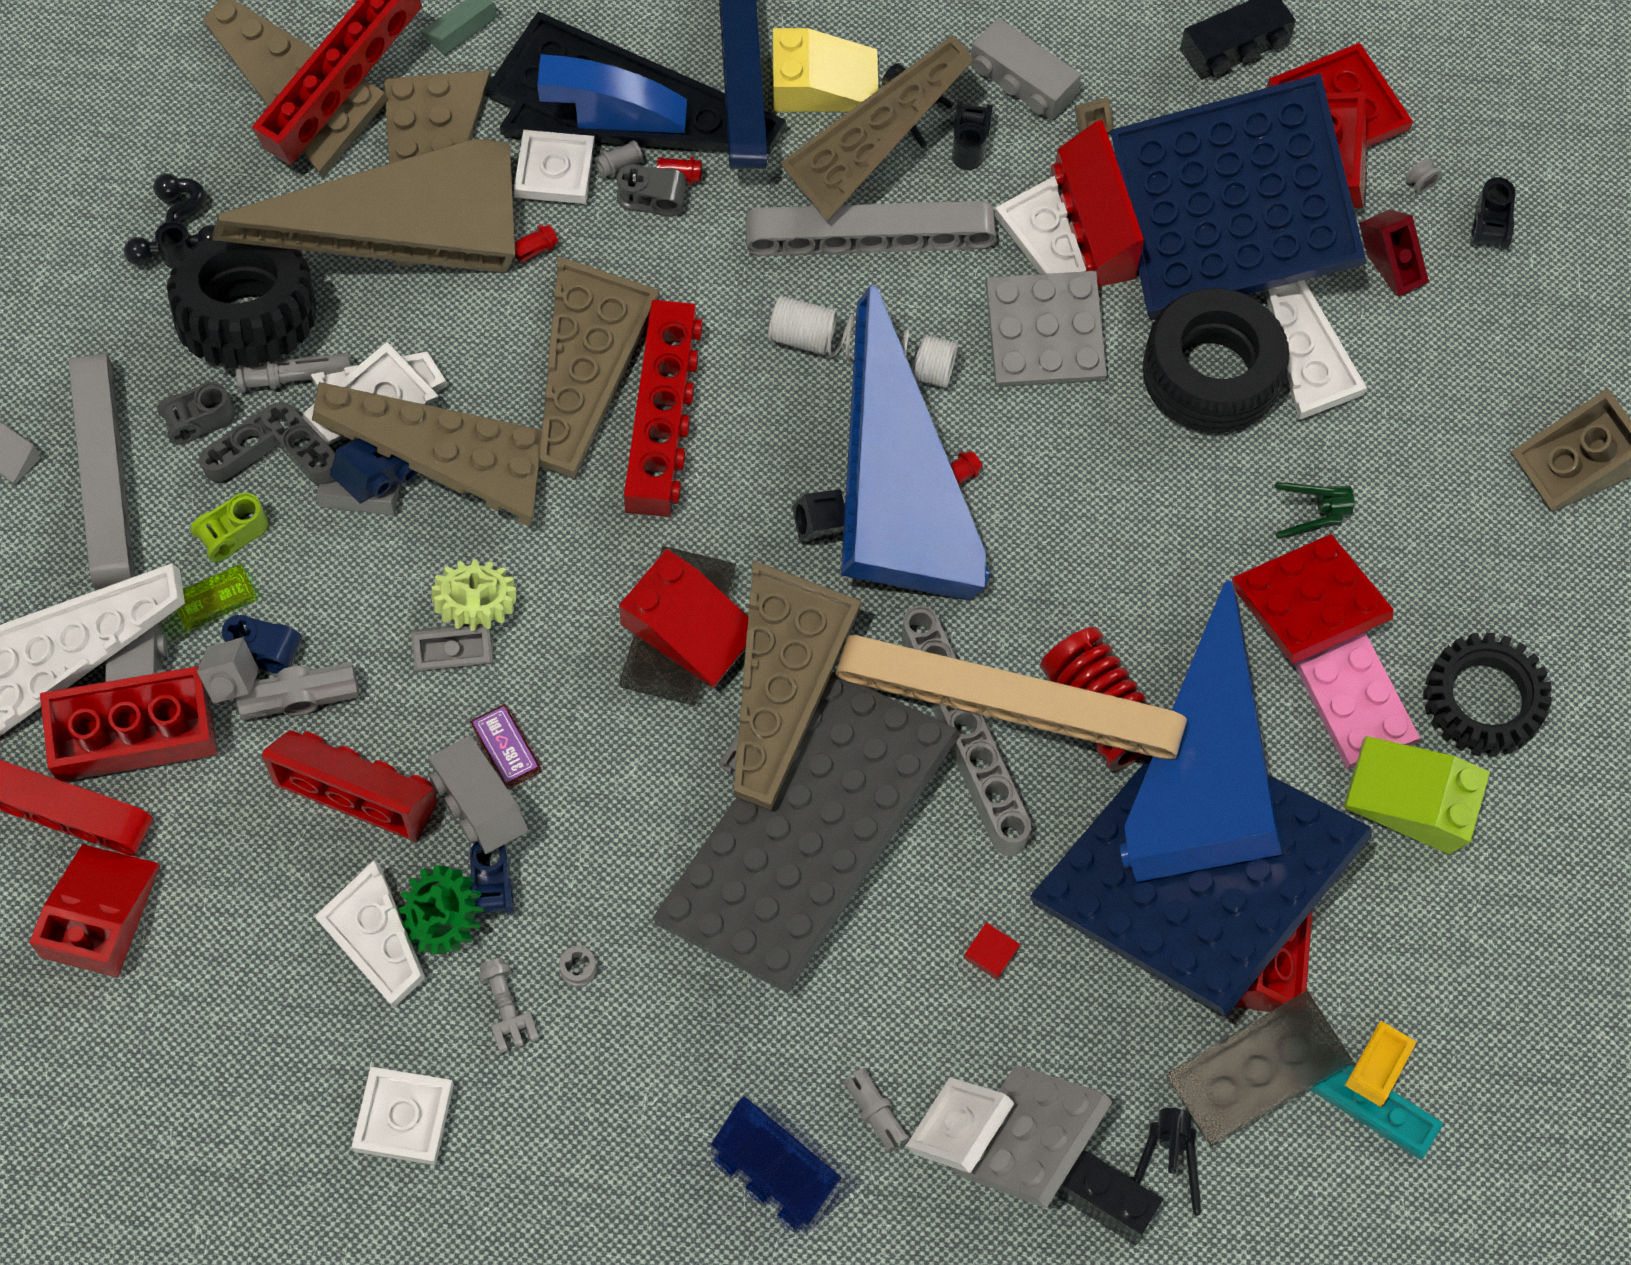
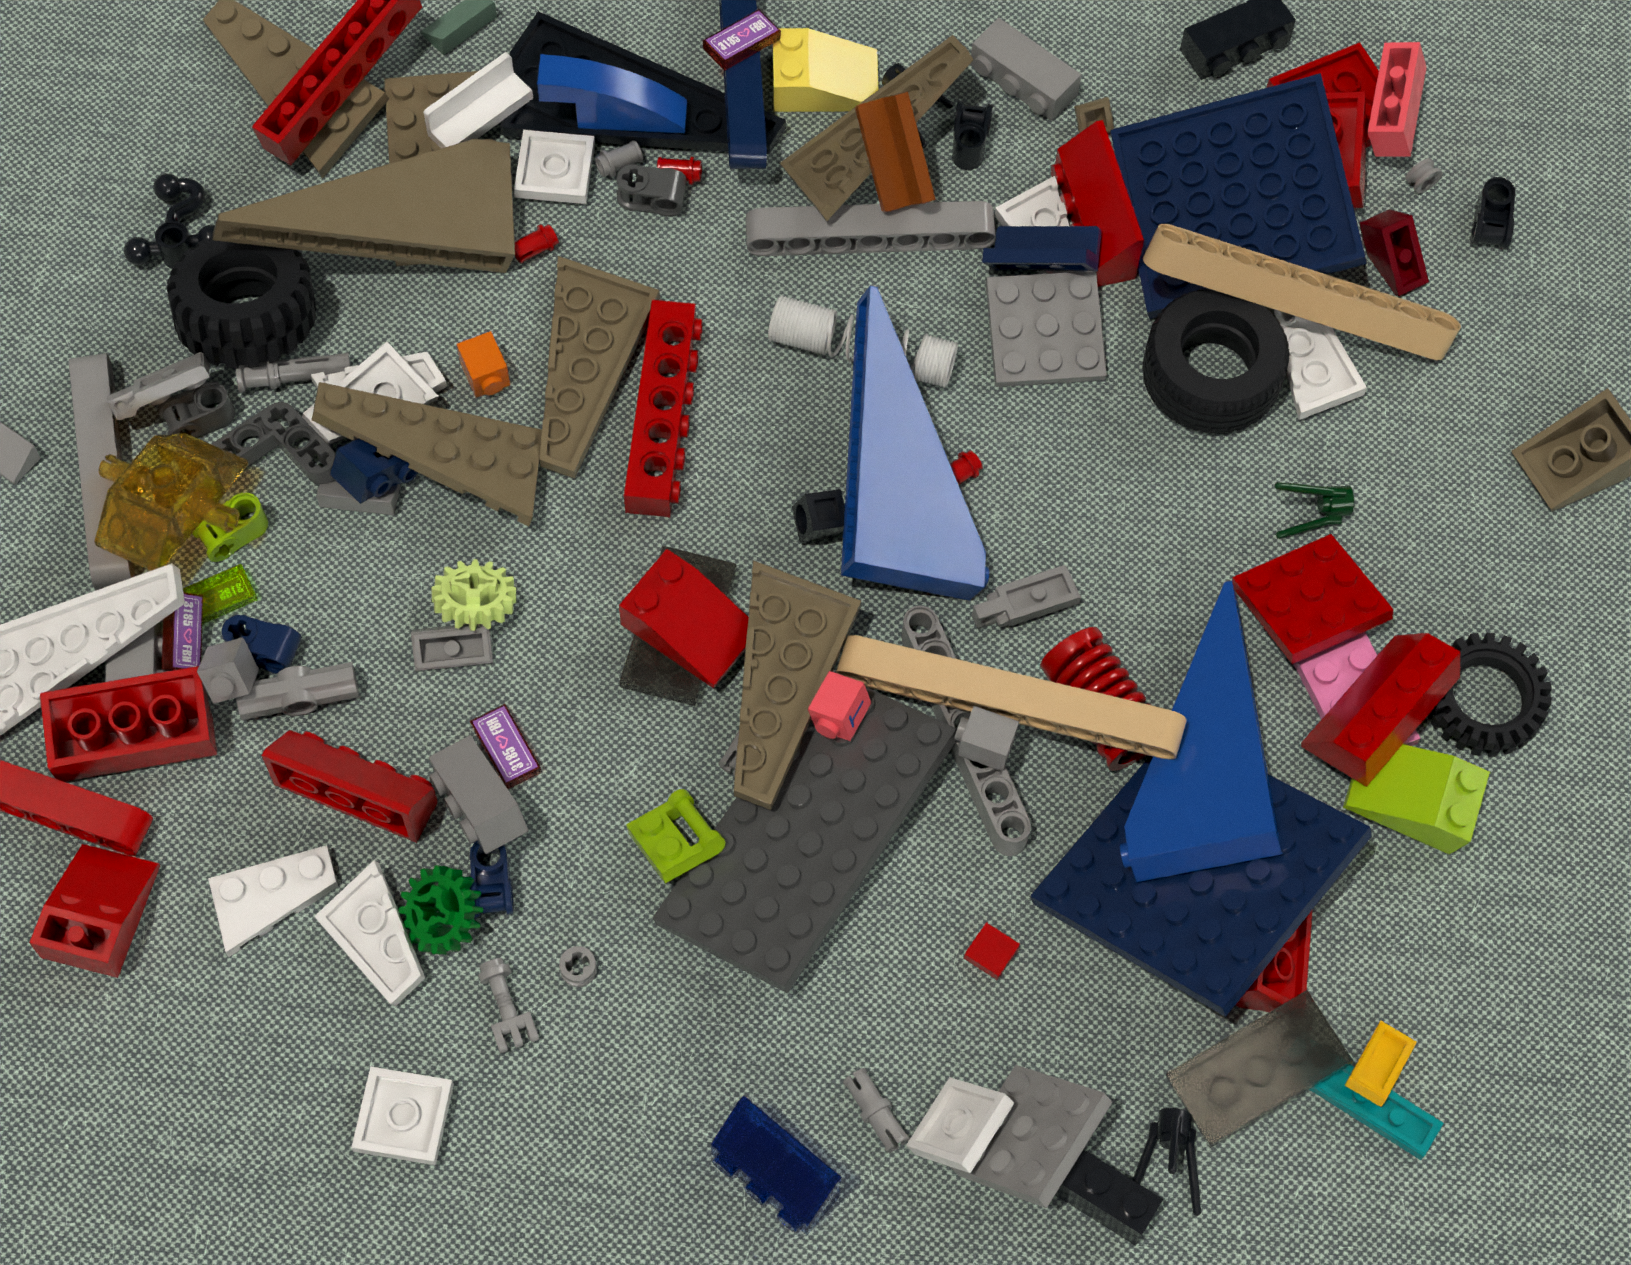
(159, 385): none -> light grey hinge
(165, 497): none -> clear yellow slope
(183, 635): none -> tile
(266, 893): none -> white wing
(477, 104): none -> white panel
(483, 364): none -> orange brick
(664, 843): none -> lime plate
(741, 39): none -> tile
(839, 706): none -> coral brick
(894, 152): none -> dark orange panel
(986, 737): none -> light grey brick
(1027, 598): none -> light grey hinge
(1044, 248): none -> dark blue panel
(1301, 291): none -> tan beam
(1385, 705): none -> red slope
(1397, 99): none -> coral brick

